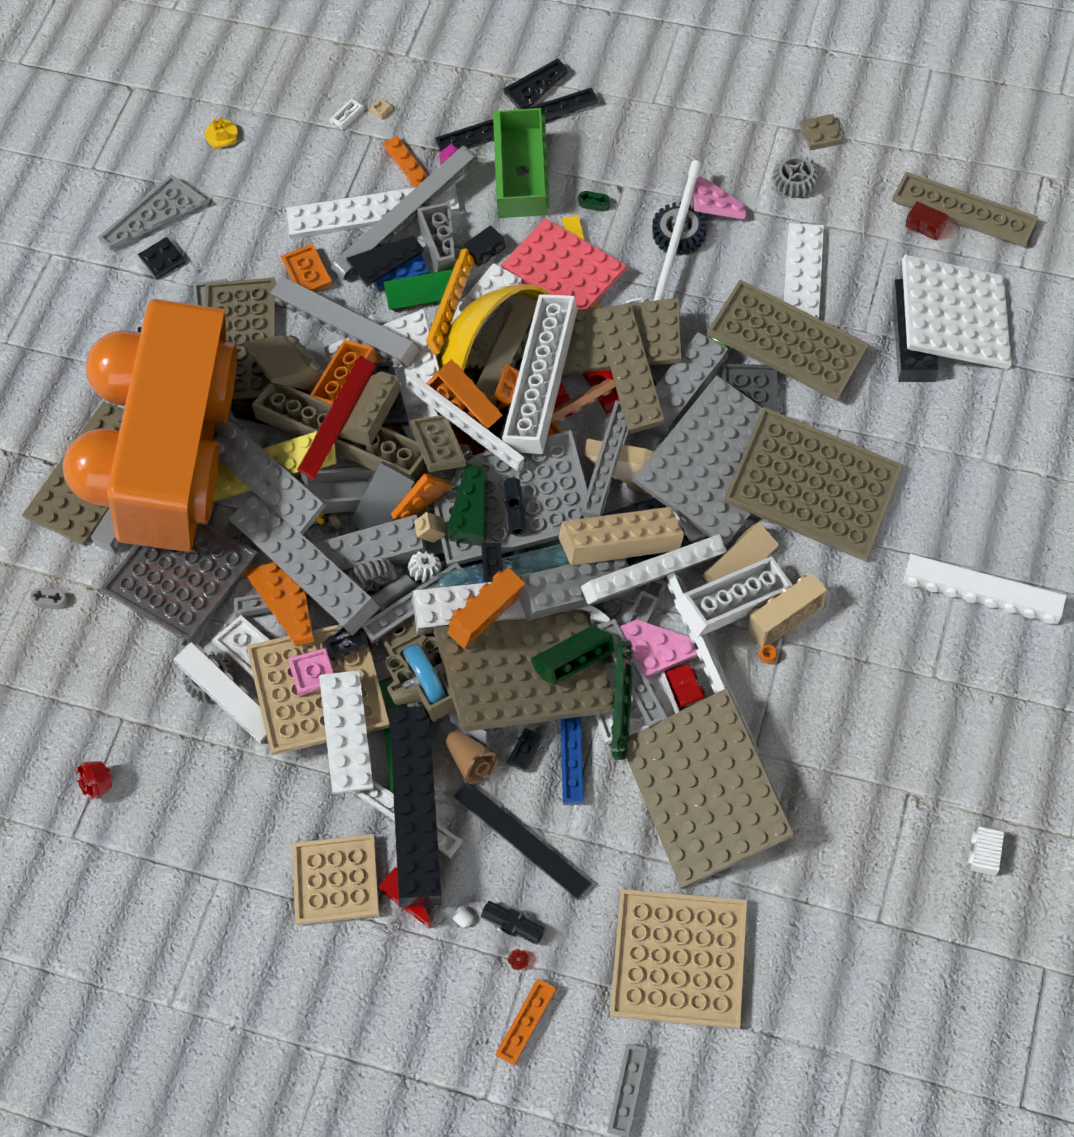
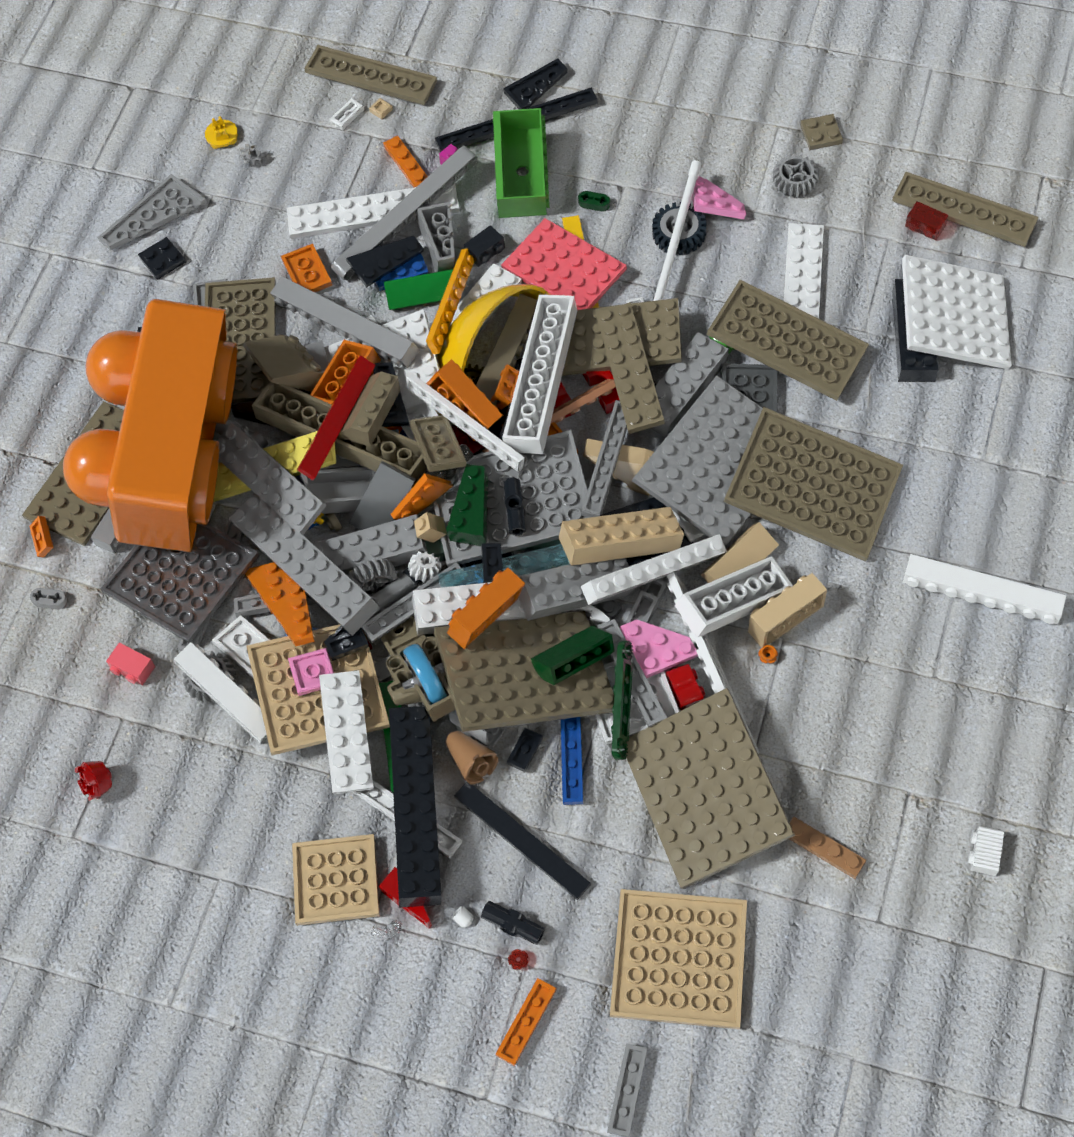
(41, 536): none -> orange plate
(130, 664): none -> coral brick
(254, 154): none -> light grey gear
(371, 74): none -> dark tan plate
(826, 848): none -> medium nougat plate

